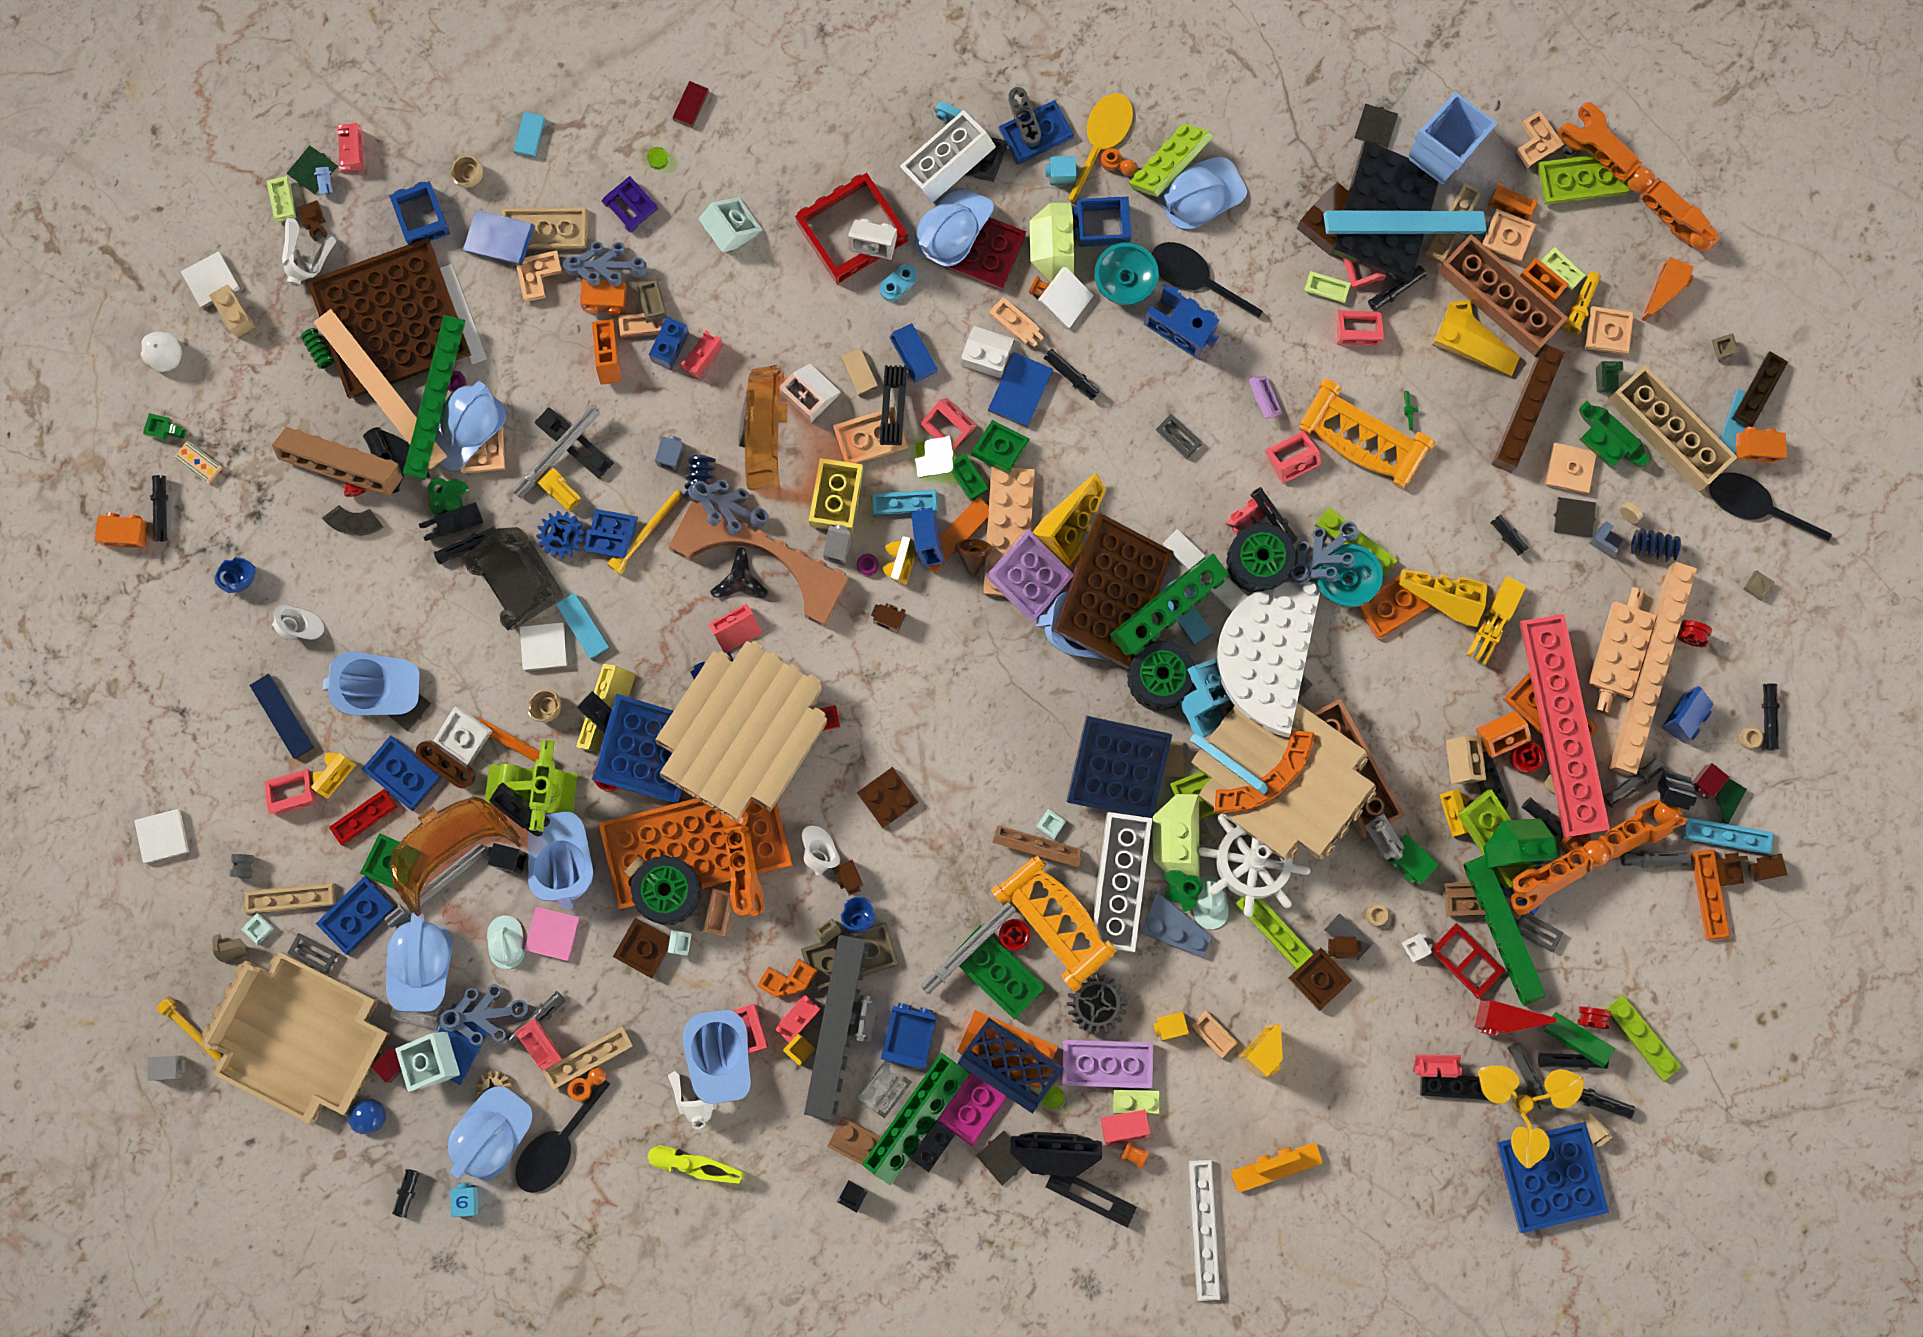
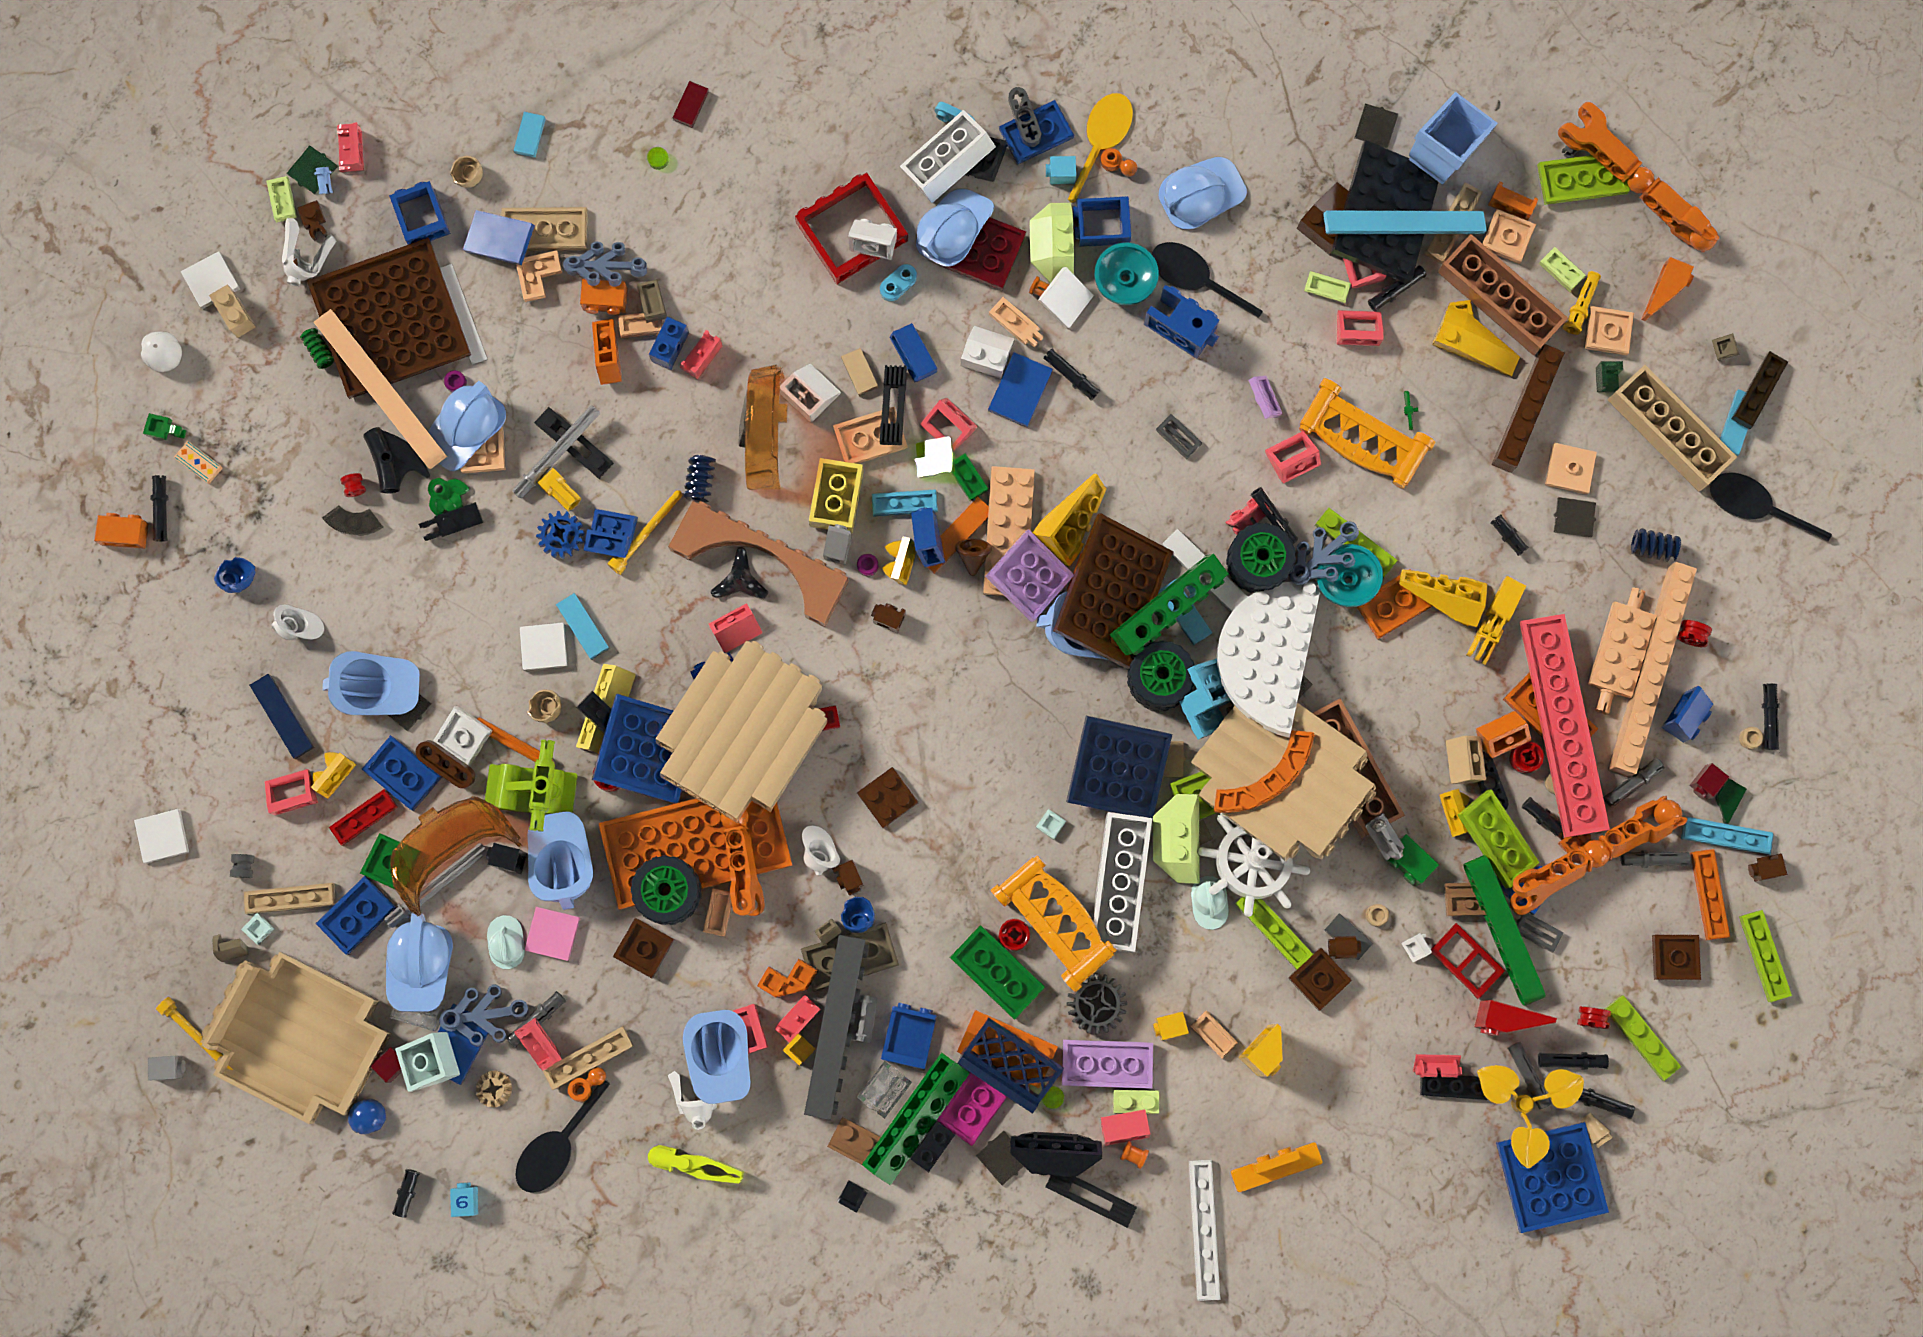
(329, 961): dark grey tile -> none
(337, 461): medium nougat brick -> none
(434, 397): green plate -> none
(462, 547): black pin -> none
(489, 1134): light blue piece -> none
(514, 807): black hinge -> none
(515, 575): clear smoke windscreen -> none
(631, 870): tan tile -> none
(635, 199): dark purple plate -> none
(670, 453): sand blue brick -> none
(679, 942): light aqua tile -> none
(703, 493): sand blue plant -> none
(729, 223): light aqua slope -> none
(967, 948): light grey axle -> none
(1000, 447): green tile -> none
(1037, 846): medium nougat tile -> none
(1170, 159): lime plate -> none
(1174, 928): sand blue wing -> none
(1180, 889): green plate -> none
(1229, 763): medium azure tile -> none
(1521, 844): green wedge -> none
(1543, 142): light nougat plate -> none
(1544, 280): orange brick -> none
(1580, 1040): green tile -> none
(1606, 540): sand blue panel -> none
(1610, 438): green plate -> none
(1631, 512): tan tile -> none
(1676, 790): black brick -> none
(1676, 957): none -> reddish brown plate
(1730, 869): reddish brown bracket -> none
(1758, 585): dark tan tile -> none
(1761, 445): orange brick -> none
(1765, 956): none -> lime plate

